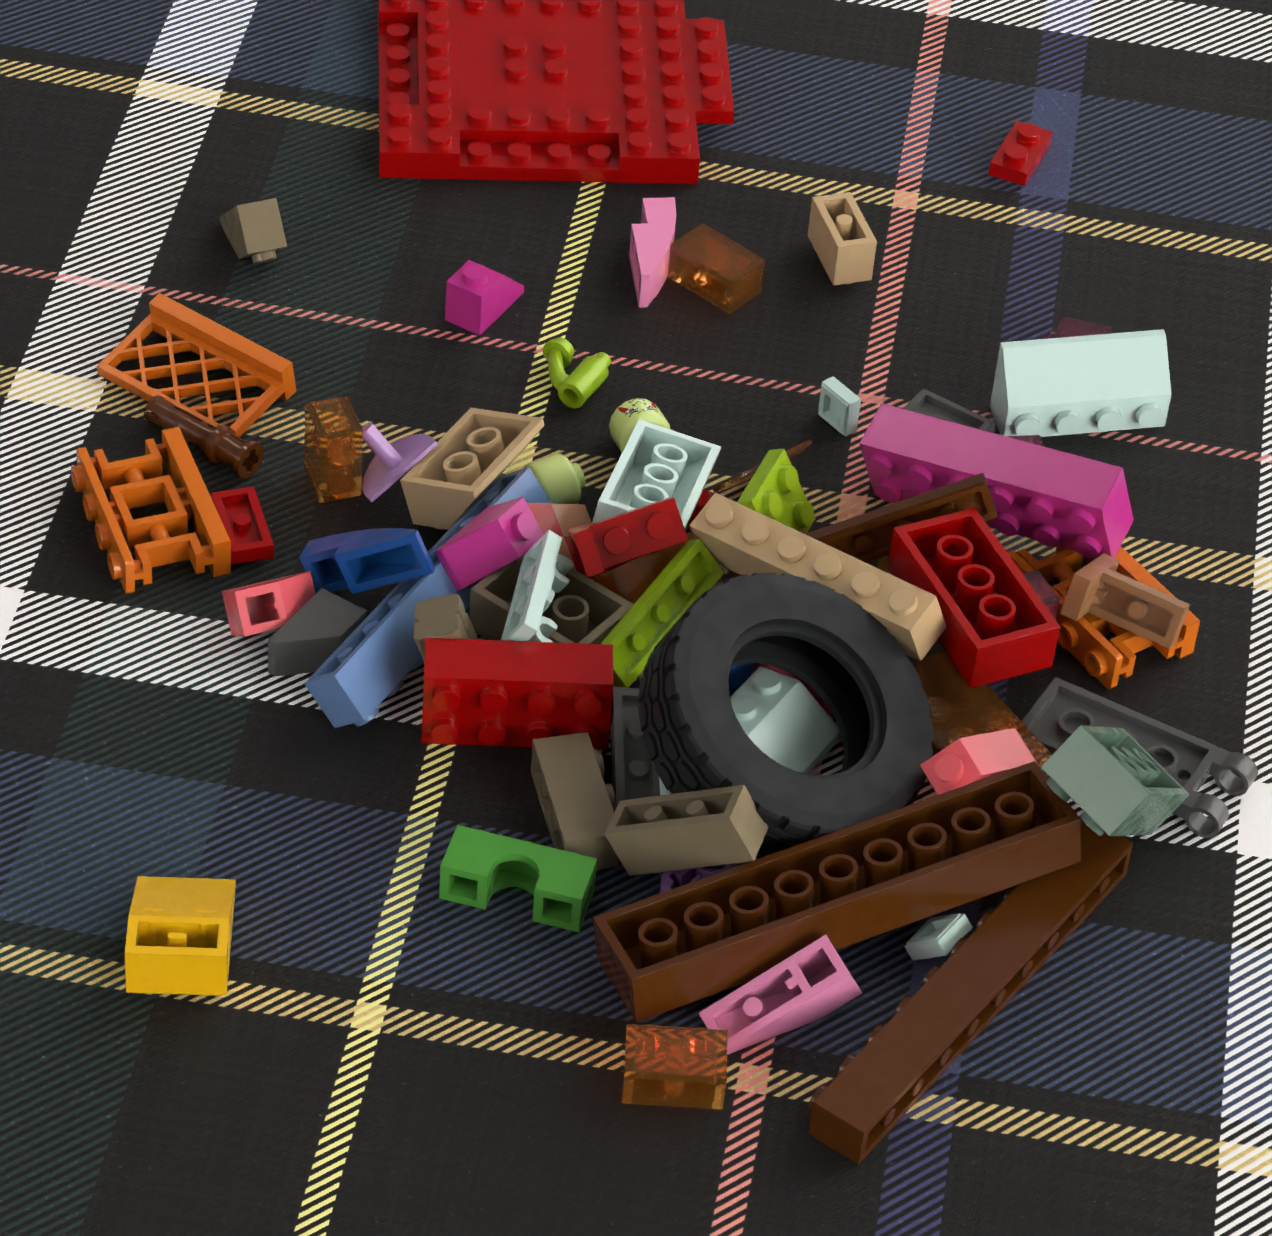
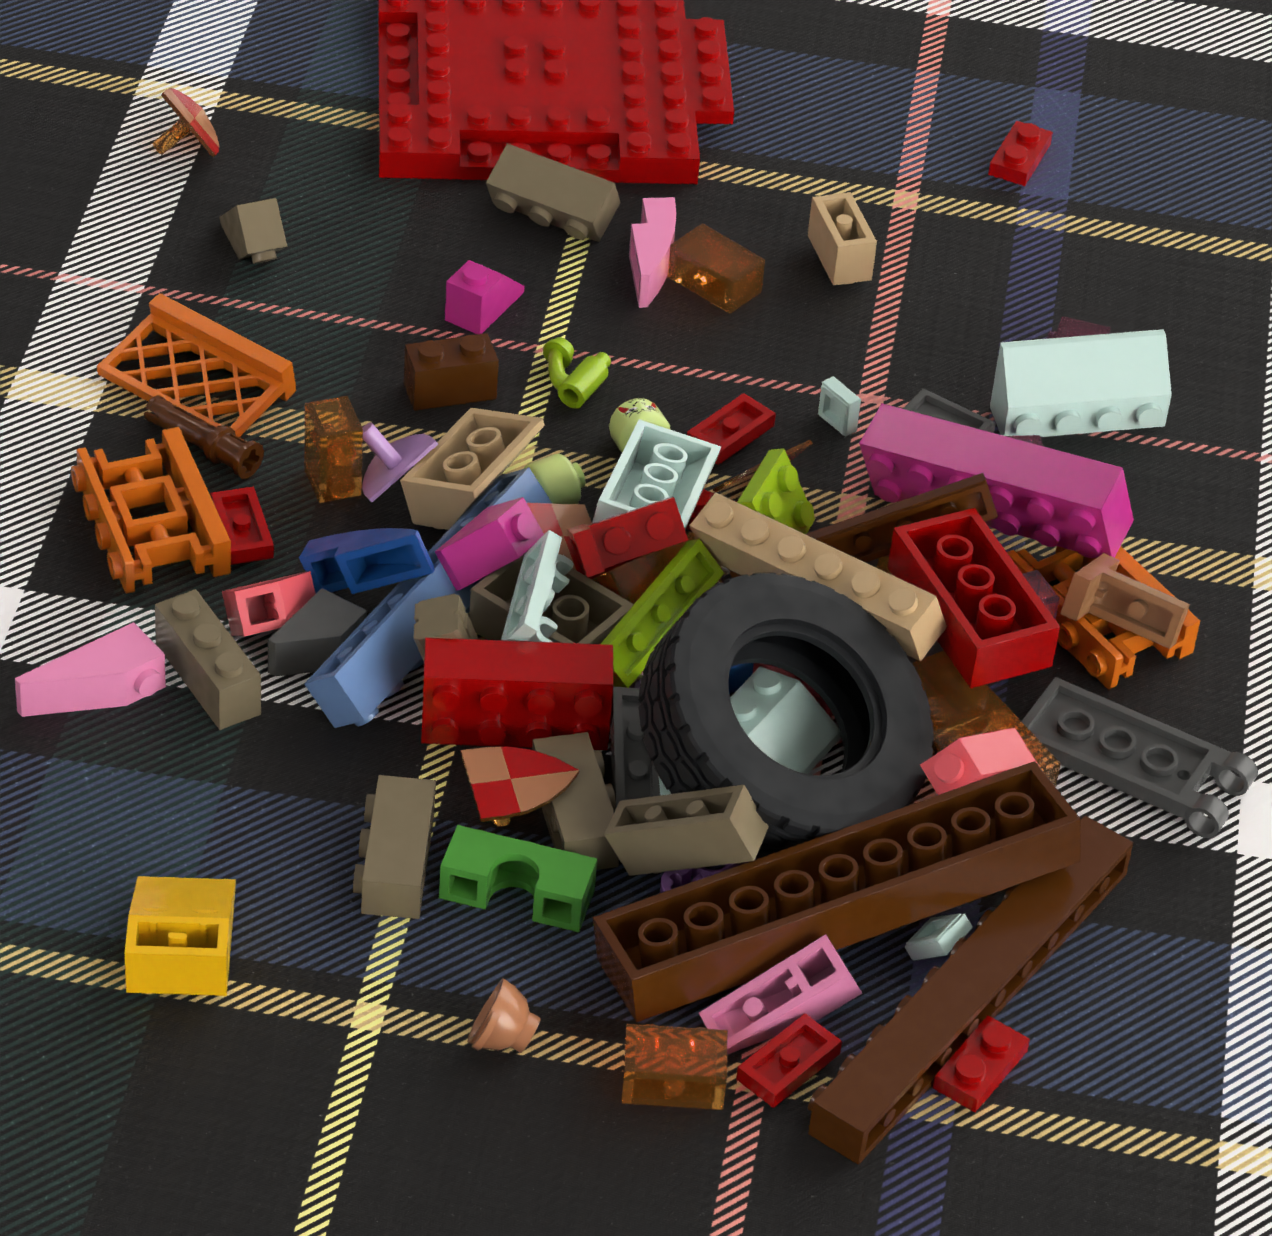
(95, 676): none -> bright pink slope
(191, 119): none -> shield
(208, 659): none -> dark tan brick
(395, 847): none -> dark tan brick
(451, 371): none -> reddish brown brick
(504, 1021): none -> nougat piece
(514, 781): none -> shield
(552, 193): none -> dark tan brick
(734, 425): none -> red plate
(788, 1060): none -> red plate
(981, 1063): none -> red plate
(1113, 782): sand green brick -> none

